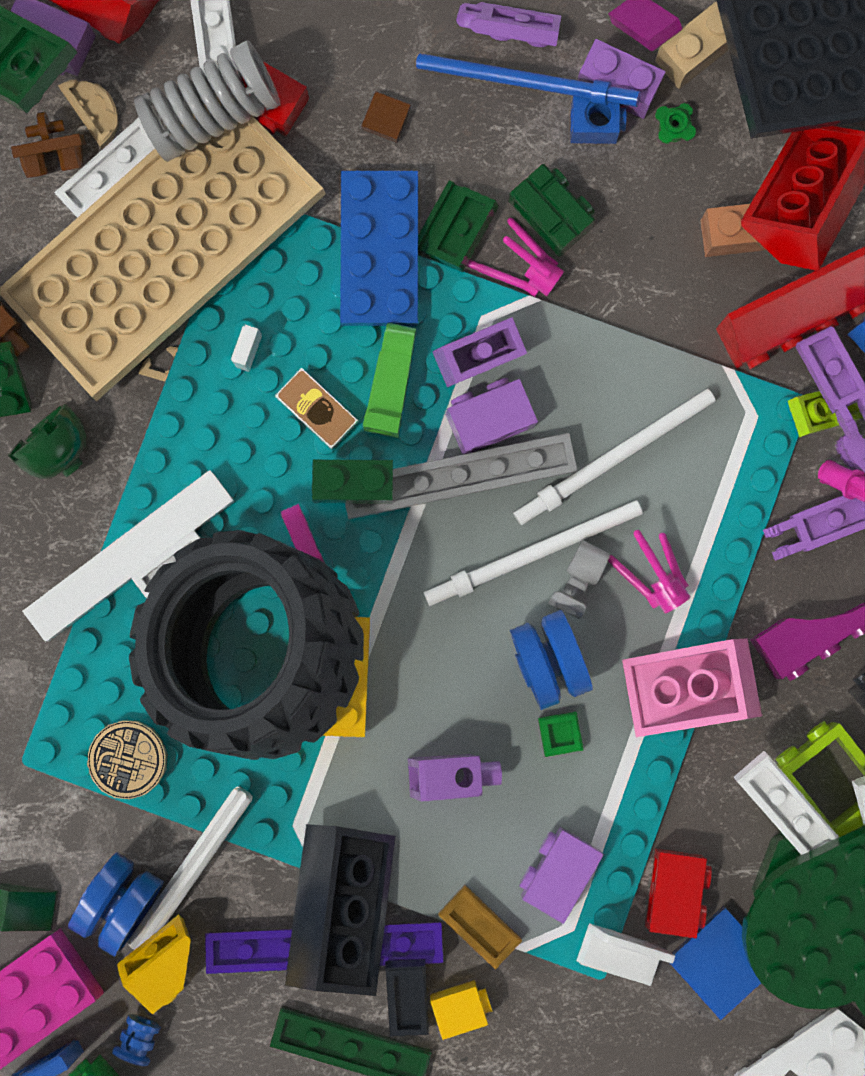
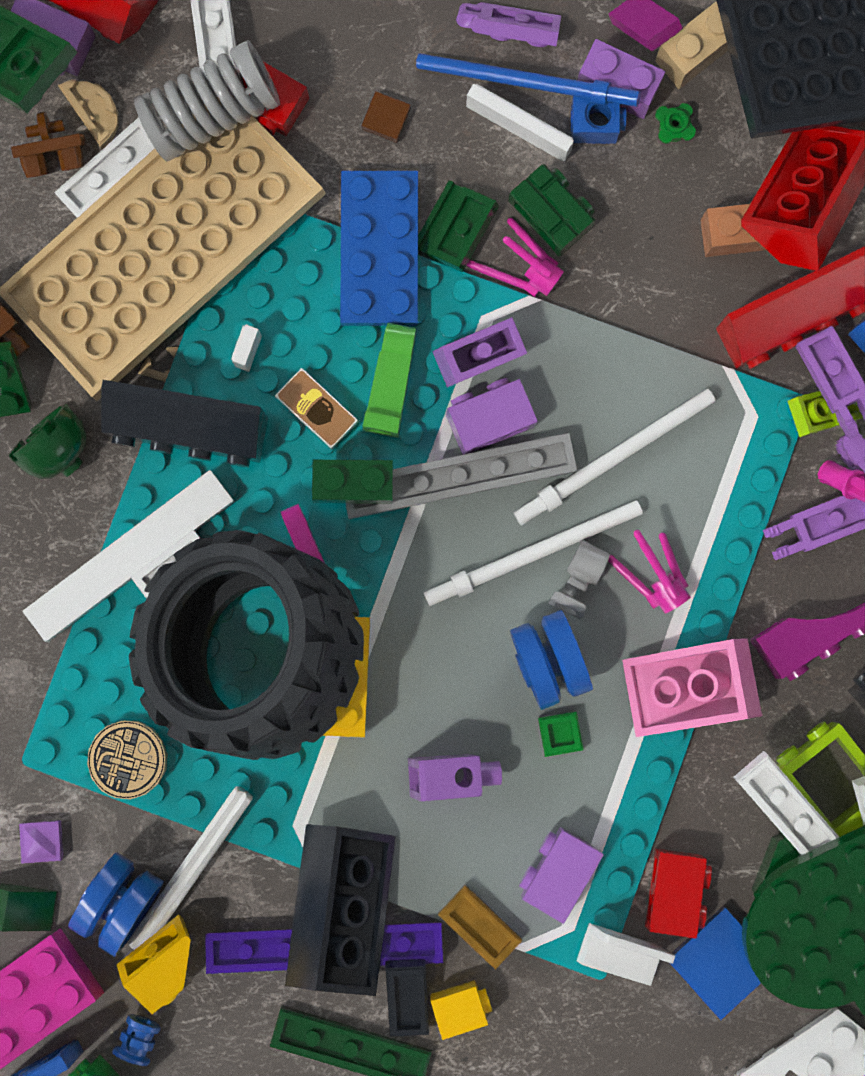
(41, 841): none -> medium lavender tile
(182, 422): none -> black slope
(519, 122): none -> white tile

